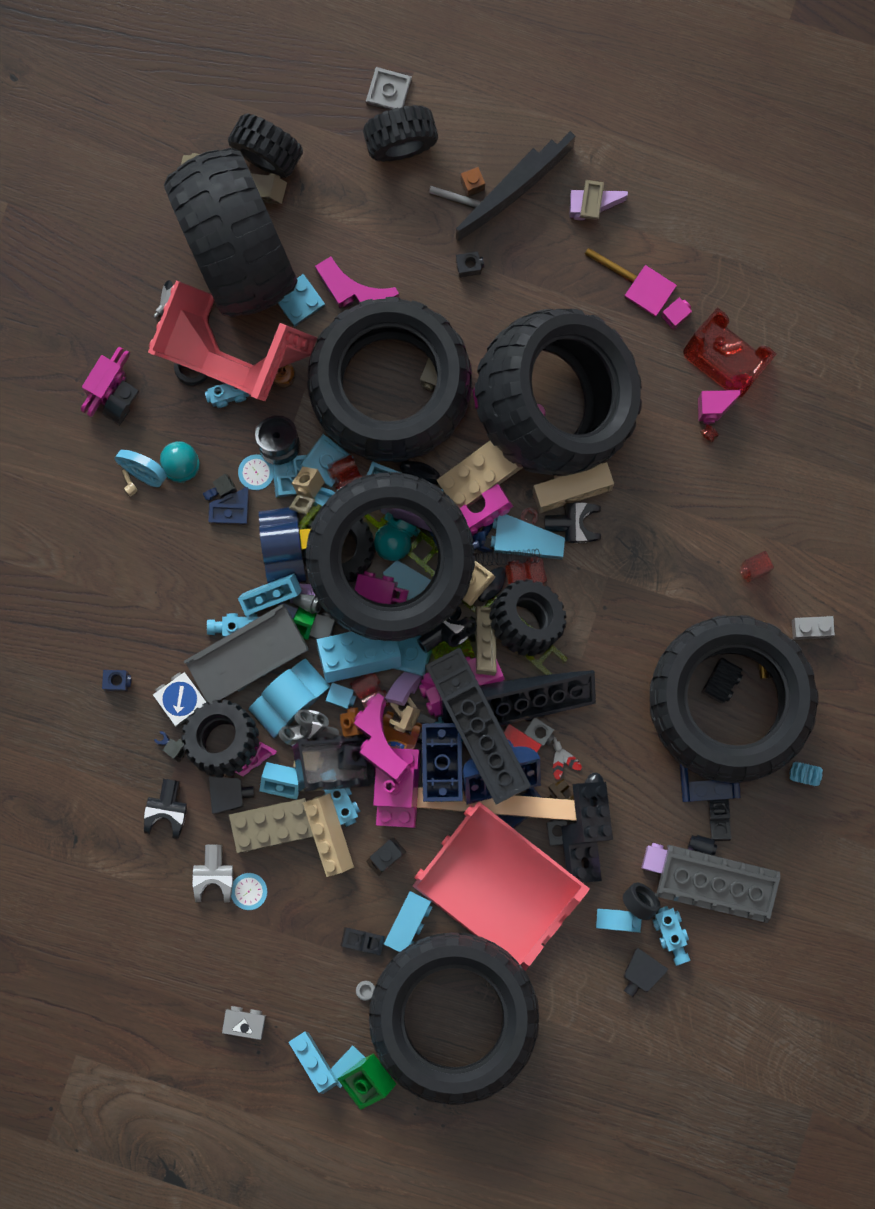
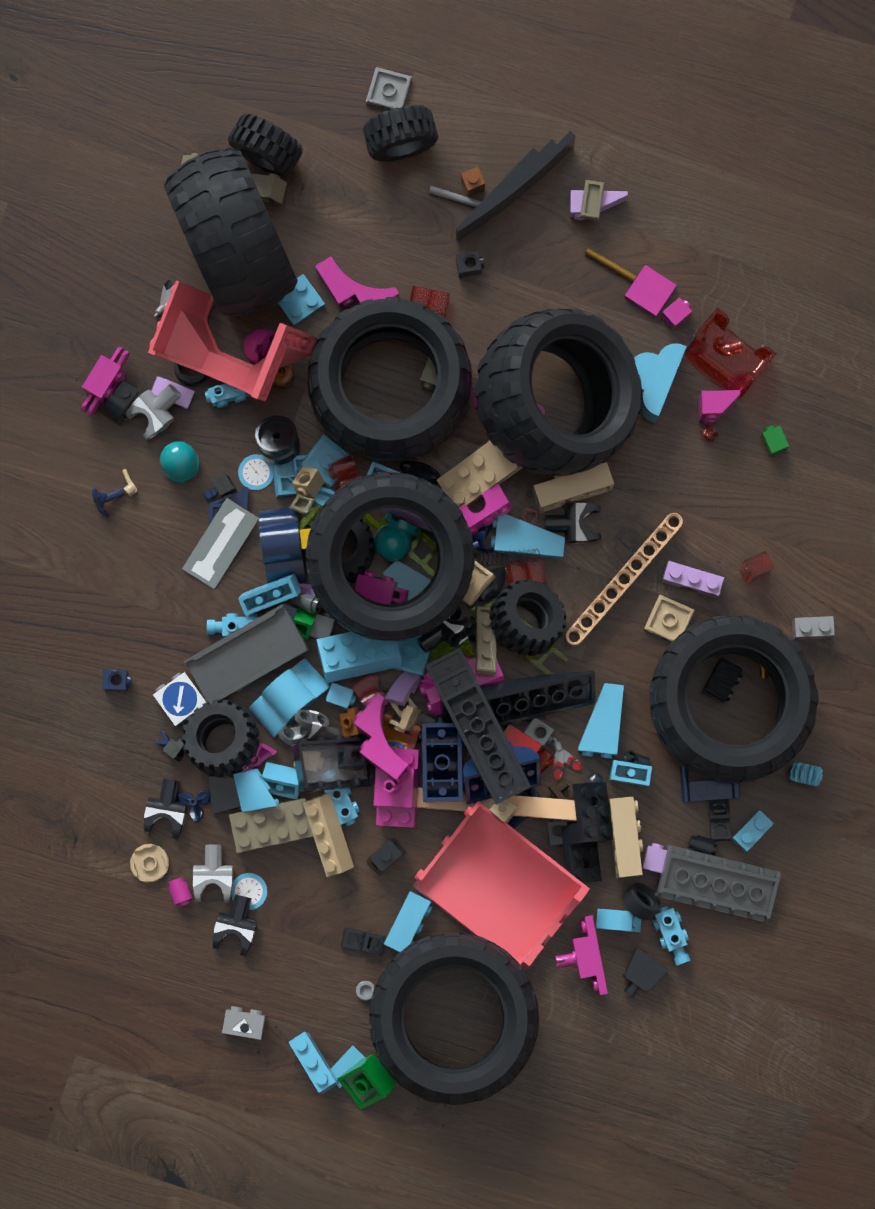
(101, 498): none -> dark blue plant
(141, 467): medium azure piece -> none
(149, 863): none -> tan tile
(155, 409): none -> light grey connector
(180, 892): none -> dark pink brick
(186, 393): none -> lavender slope
(196, 811): none -> dark blue plant
(220, 543): none -> light grey sticker
(236, 923): none -> black connector
(253, 791): none -> medium azure slope
(258, 344): none -> dark pink cylinder
(434, 299): none -> clear red brick
(504, 810): none -> tan brick
(546, 759): none -> clear red cone
(586, 956): none -> dark pink brick
(604, 724): none -> medium azure slope
(625, 837): none -> tan brick
(627, 571): none -> light nougat beam
(630, 773): none -> medium azure brick
(632, 757): none -> black arm
(656, 377): none -> medium azure brick
(668, 618): none -> tan tile
(685, 576): none -> lavender arch
(752, 831): none -> medium azure brick
(774, 440): none -> green brick

